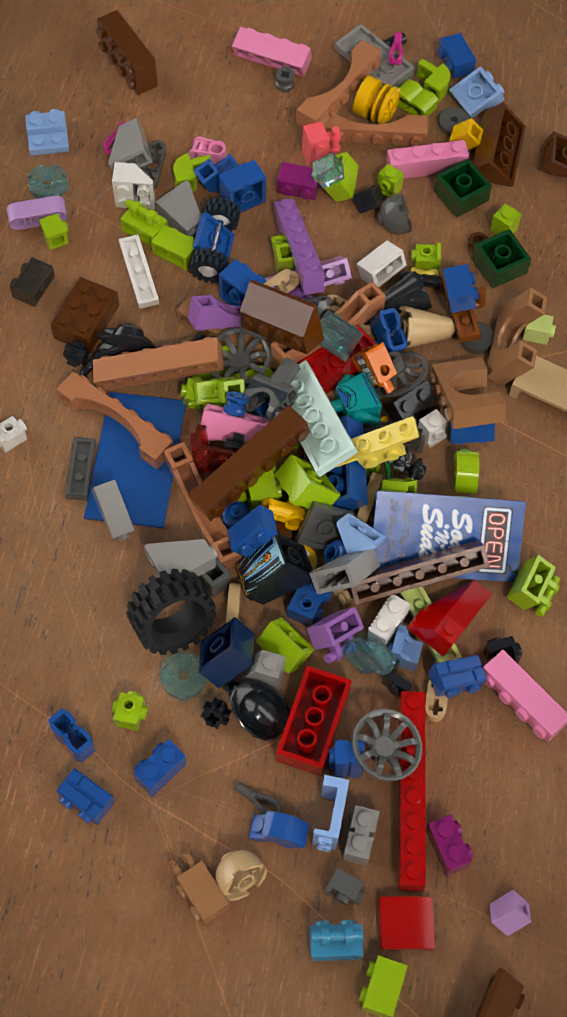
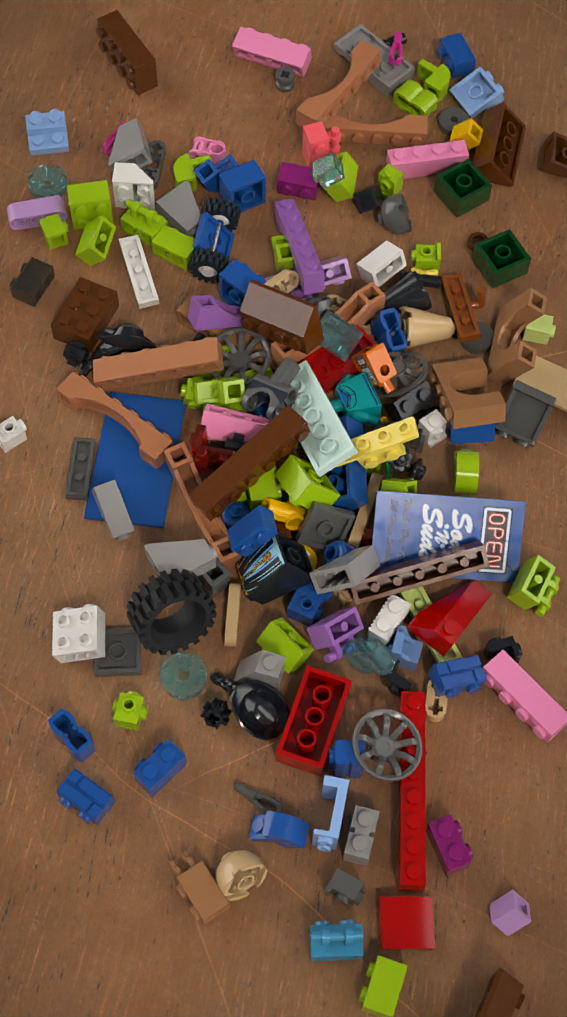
(78, 634): none -> white brick
(88, 202): none -> lime brick
(95, 240): none -> lime brick
(121, 654): none -> dark grey tile
(226, 652): dark blue brick -> none
(235, 403): blue wheel -> none
(358, 535): light blue slope -> none
(376, 100): yellow wheel -> none
(460, 288): blue brick -> none
(505, 219): lime brick -> none
(525, 414): none -> dark grey panel

